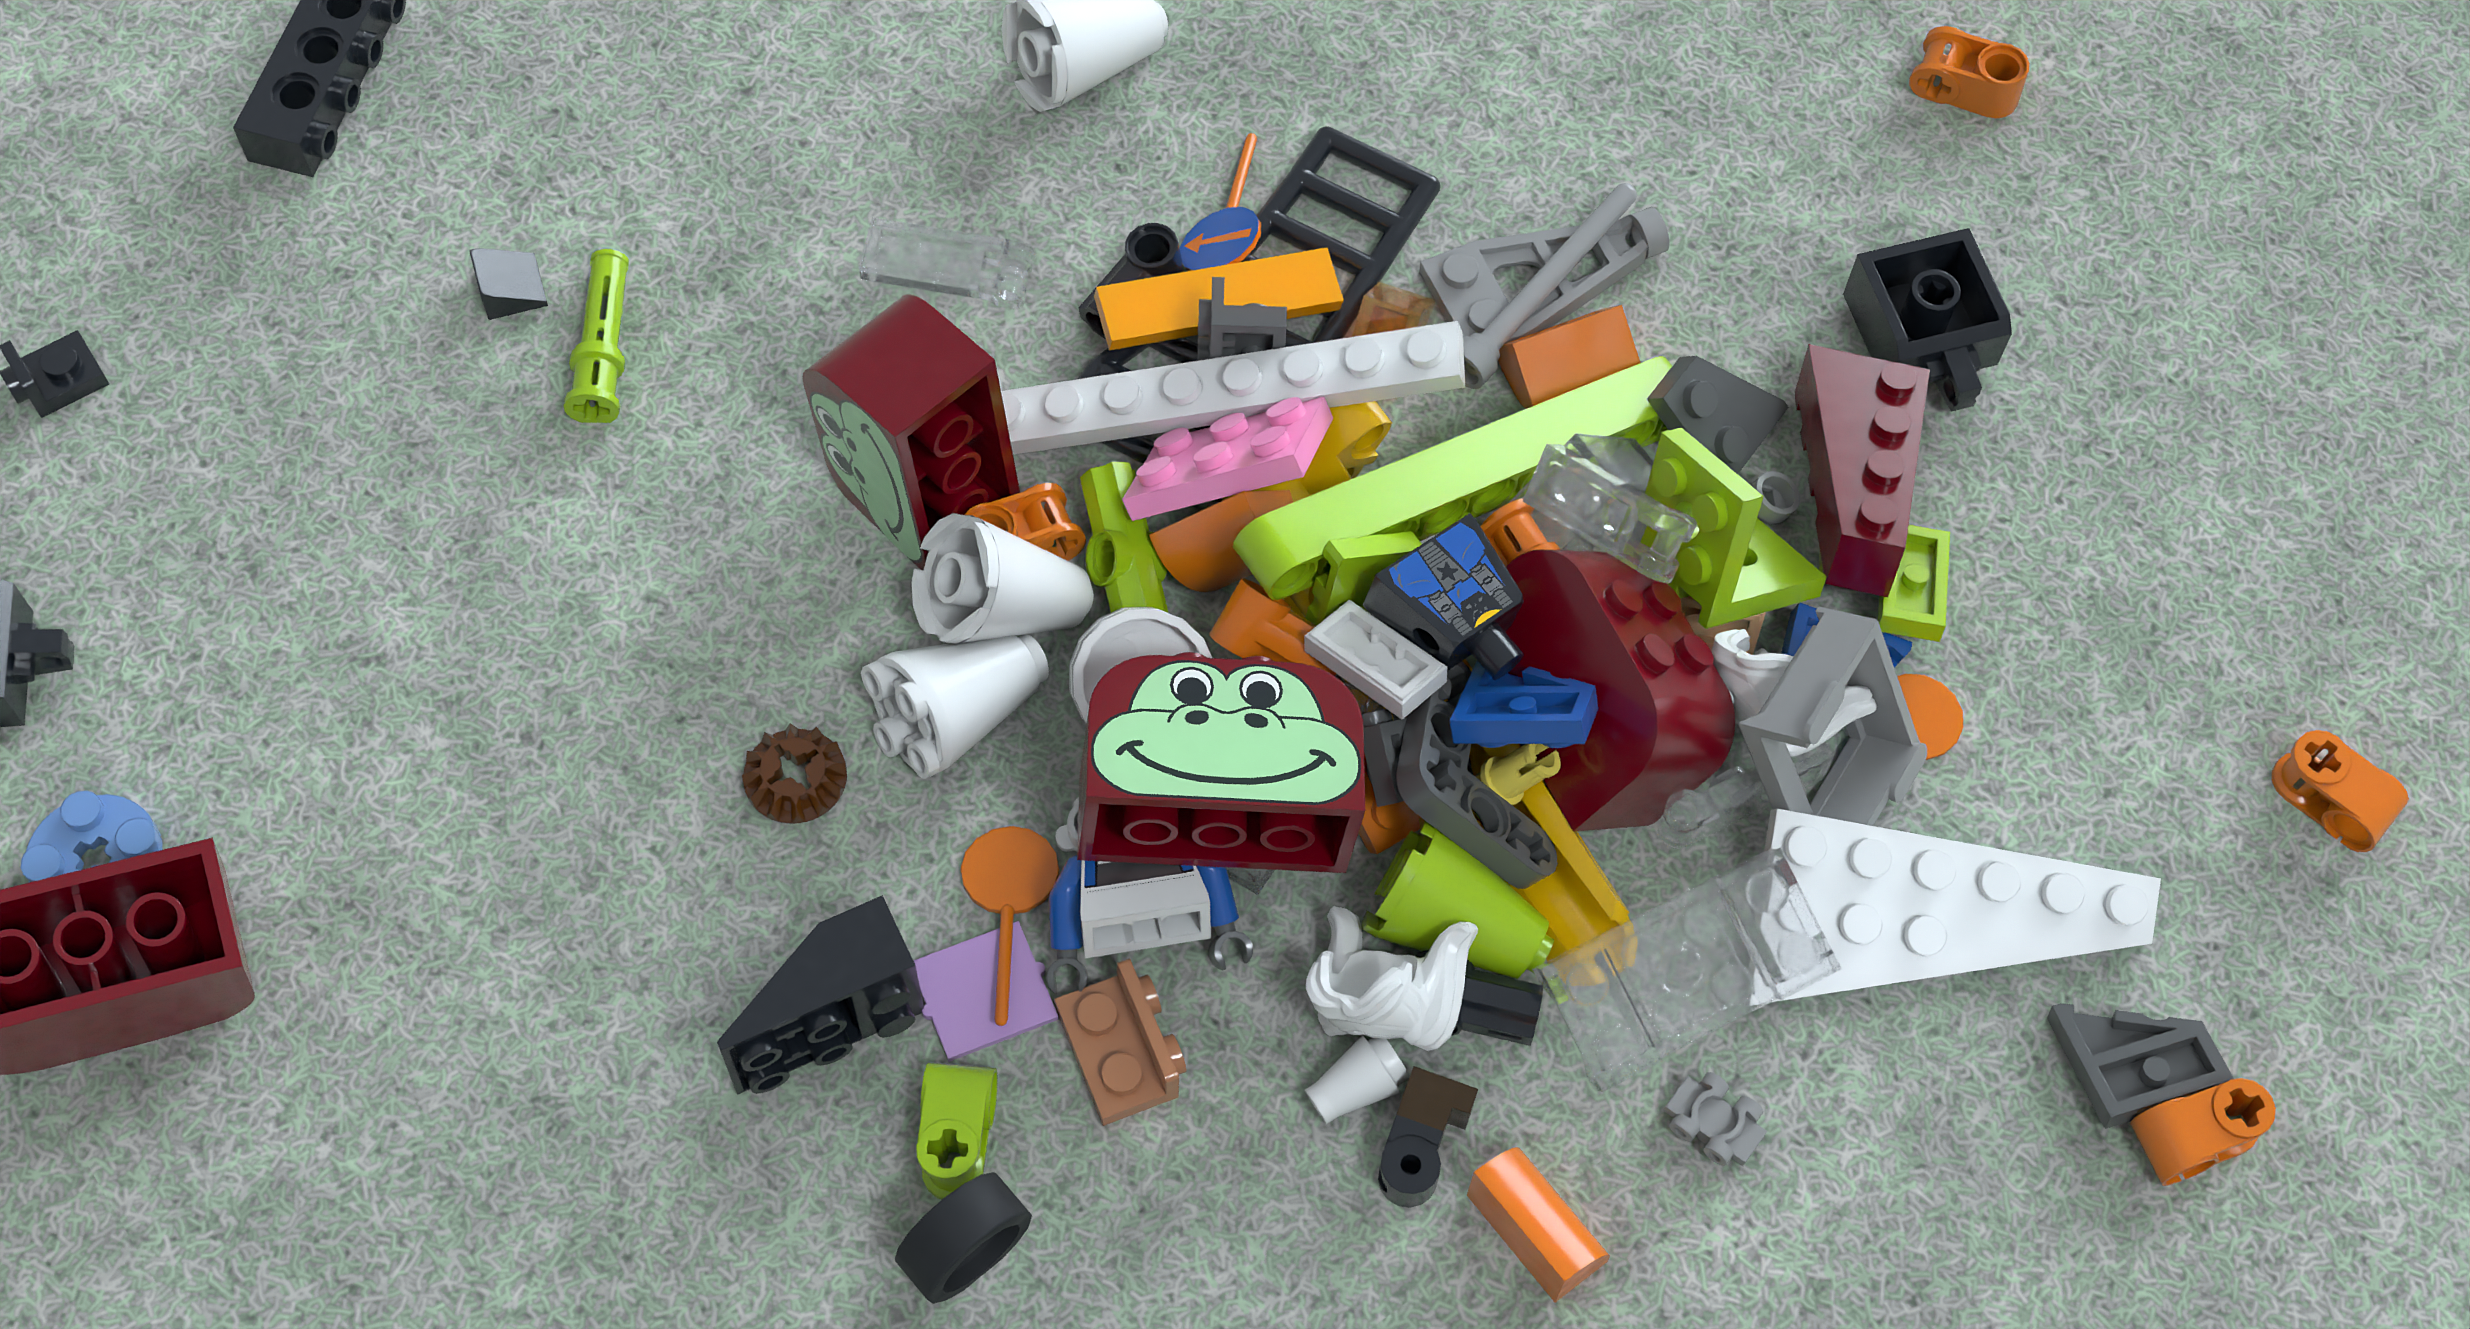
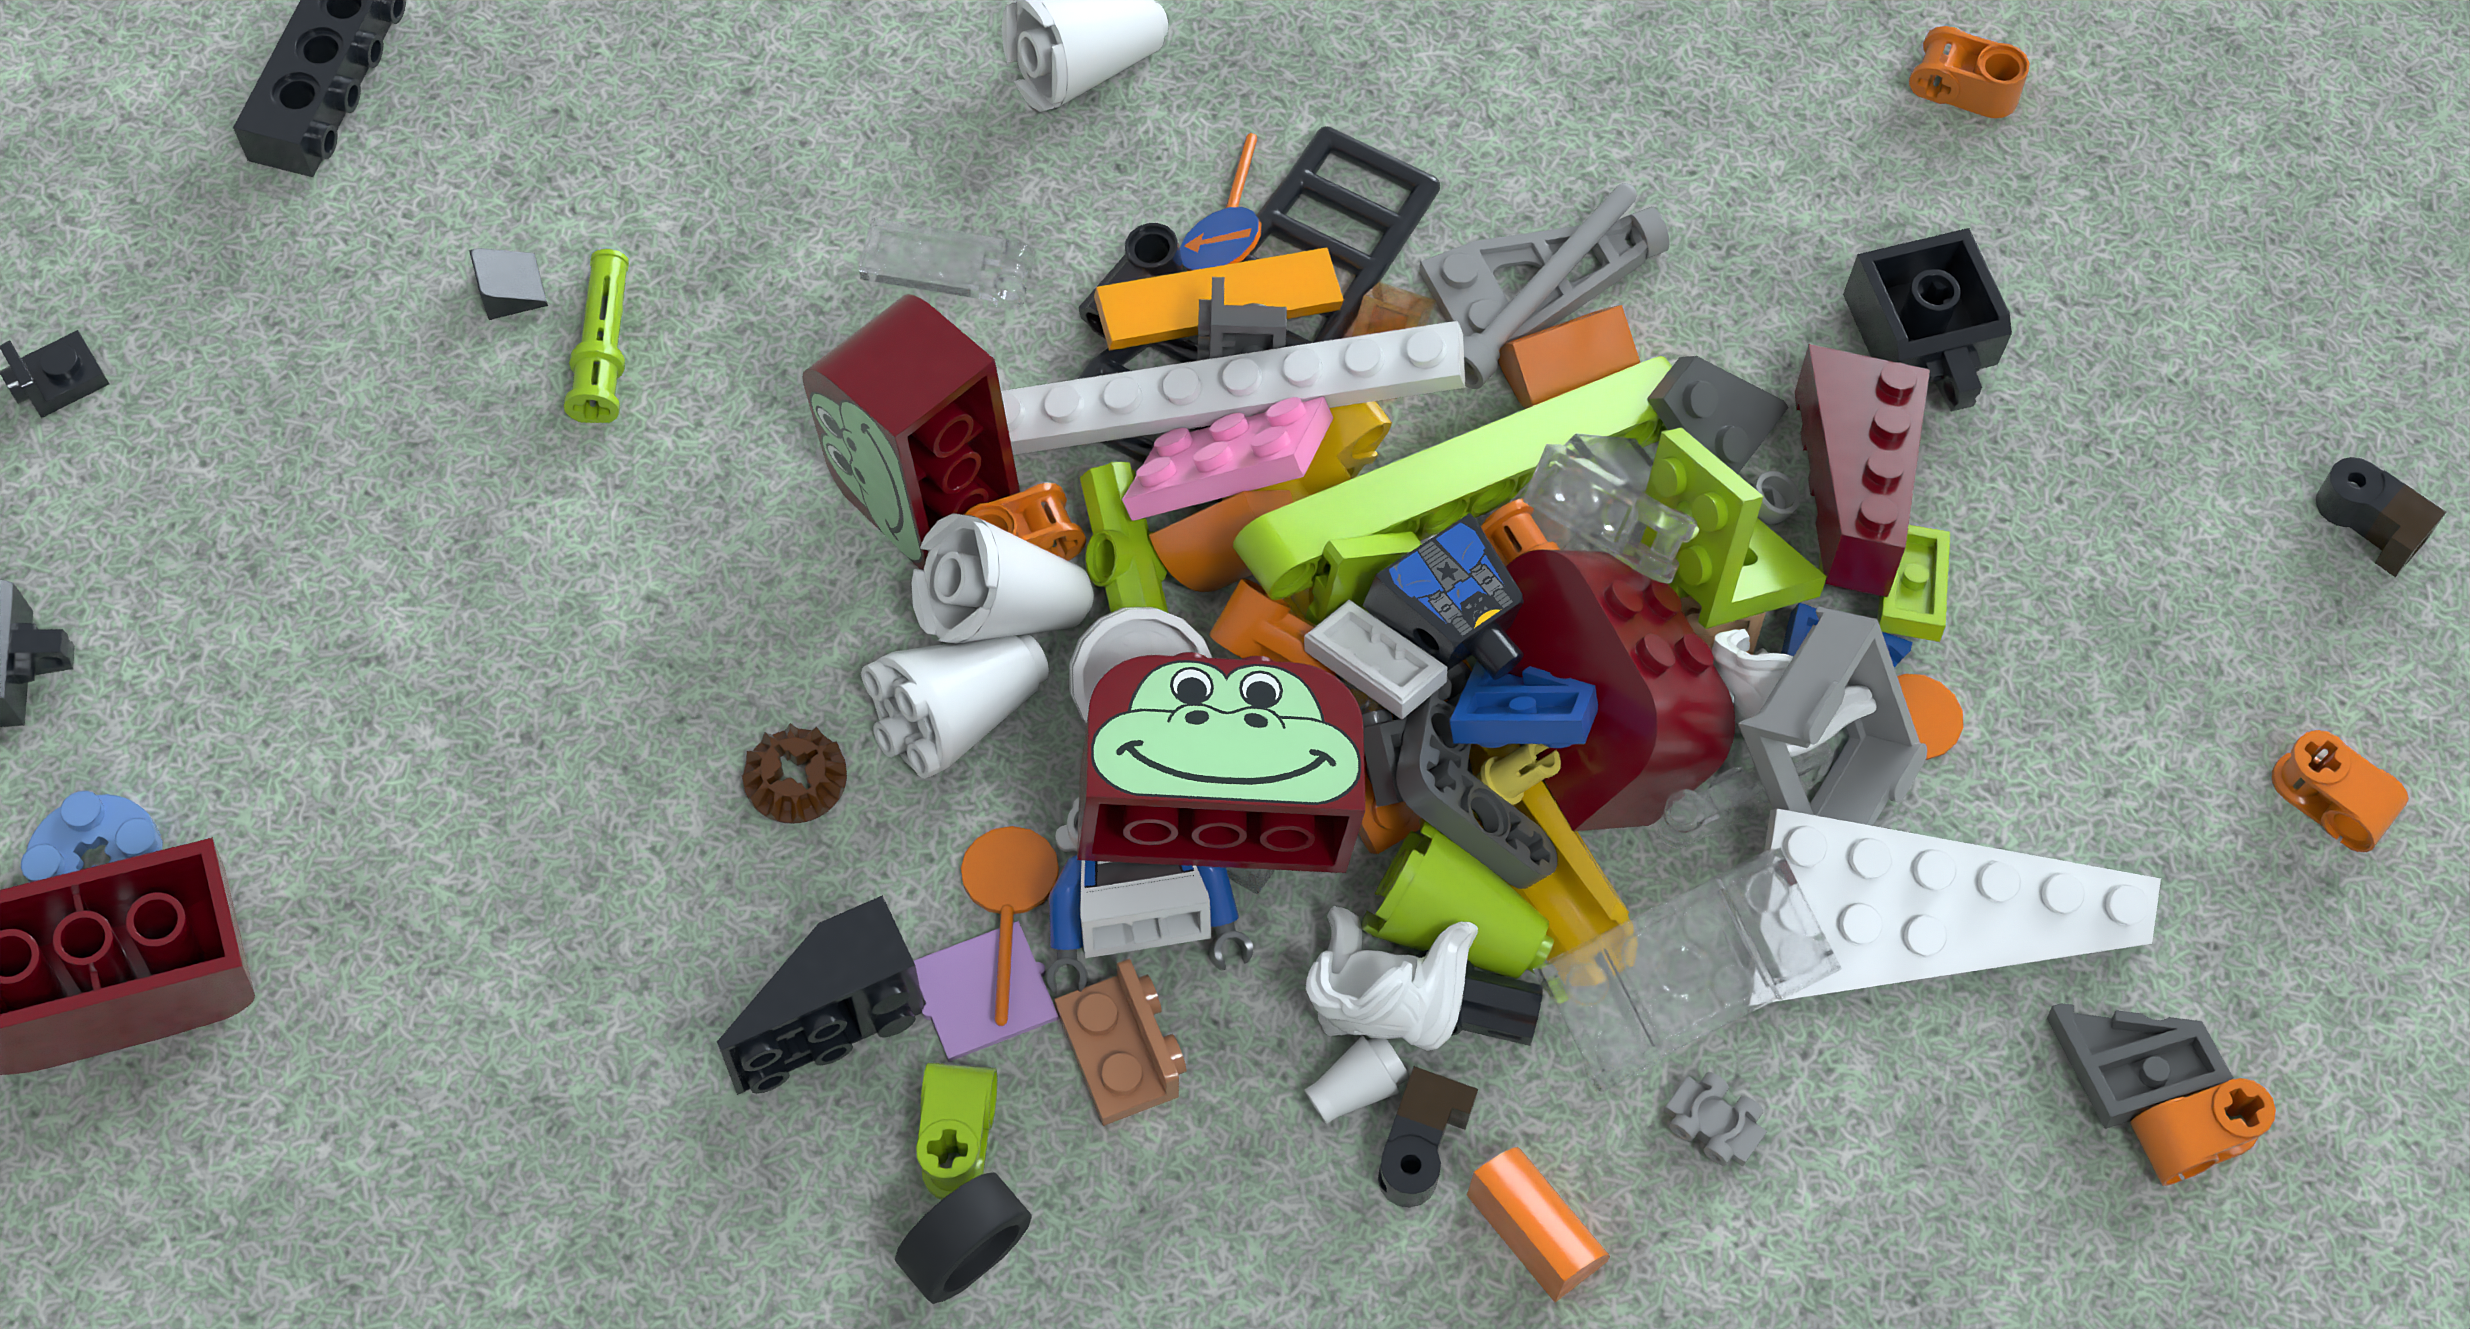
(2379, 510): none -> leg

